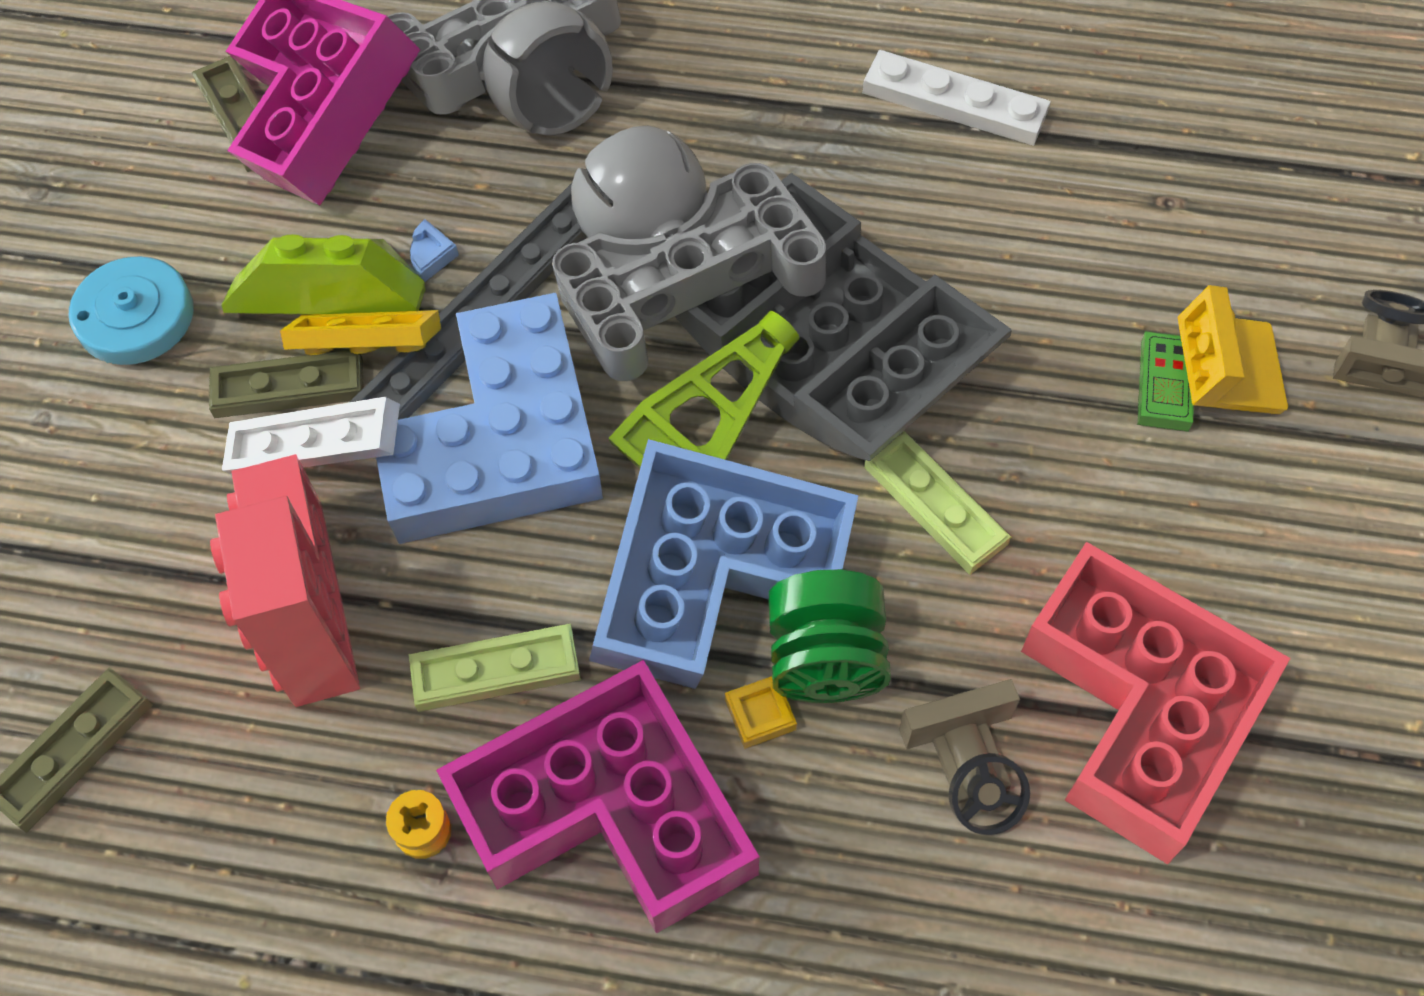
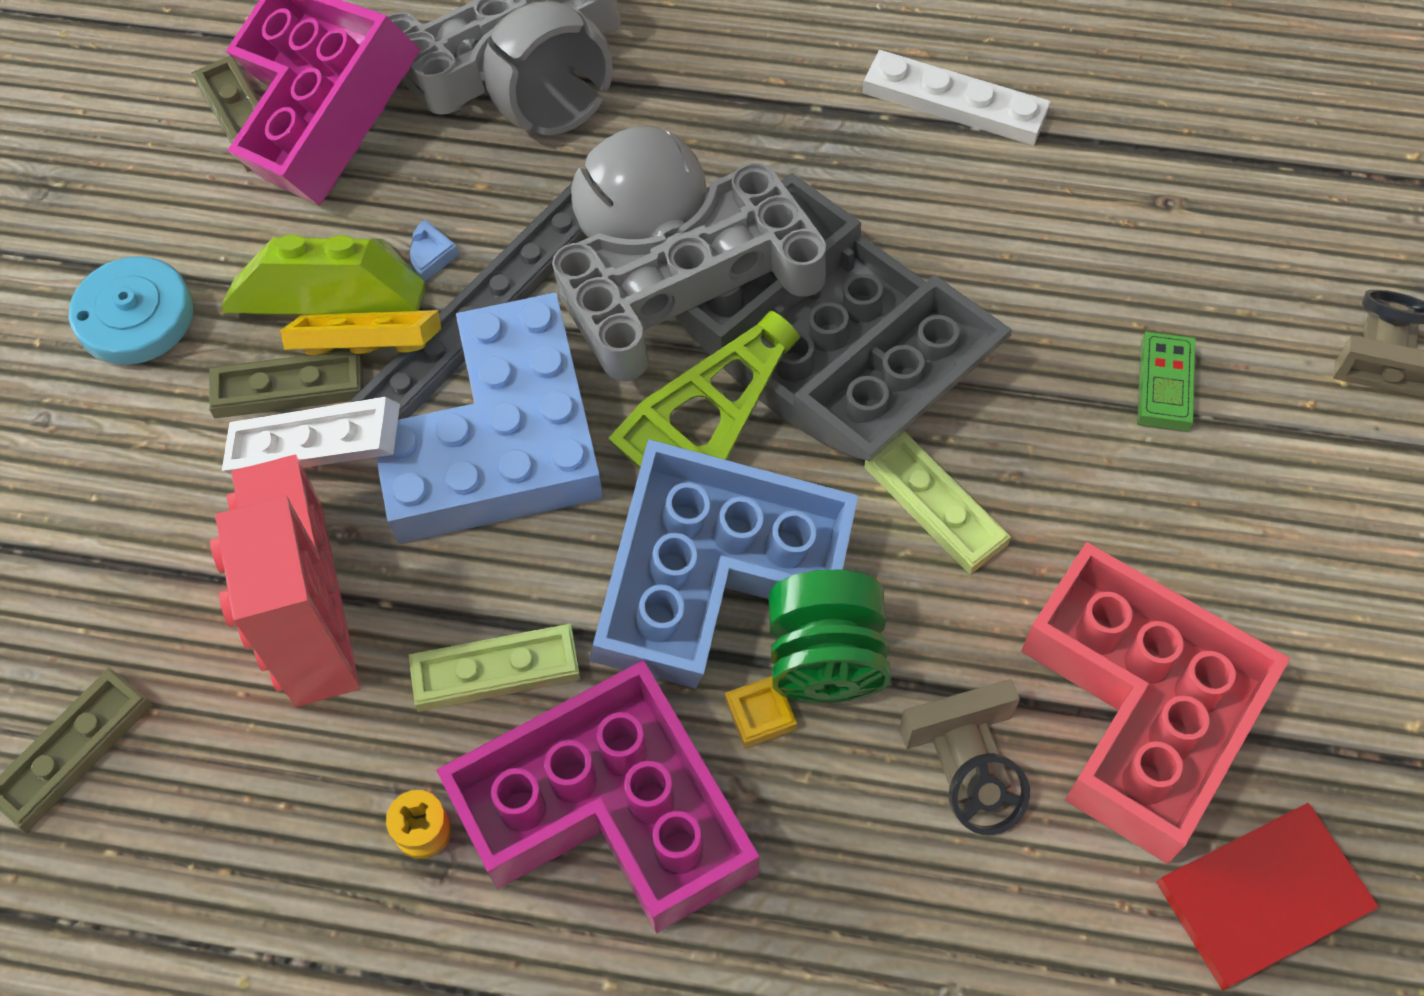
(1230, 358): yellow bracket -> none
(1266, 895): none -> red tile

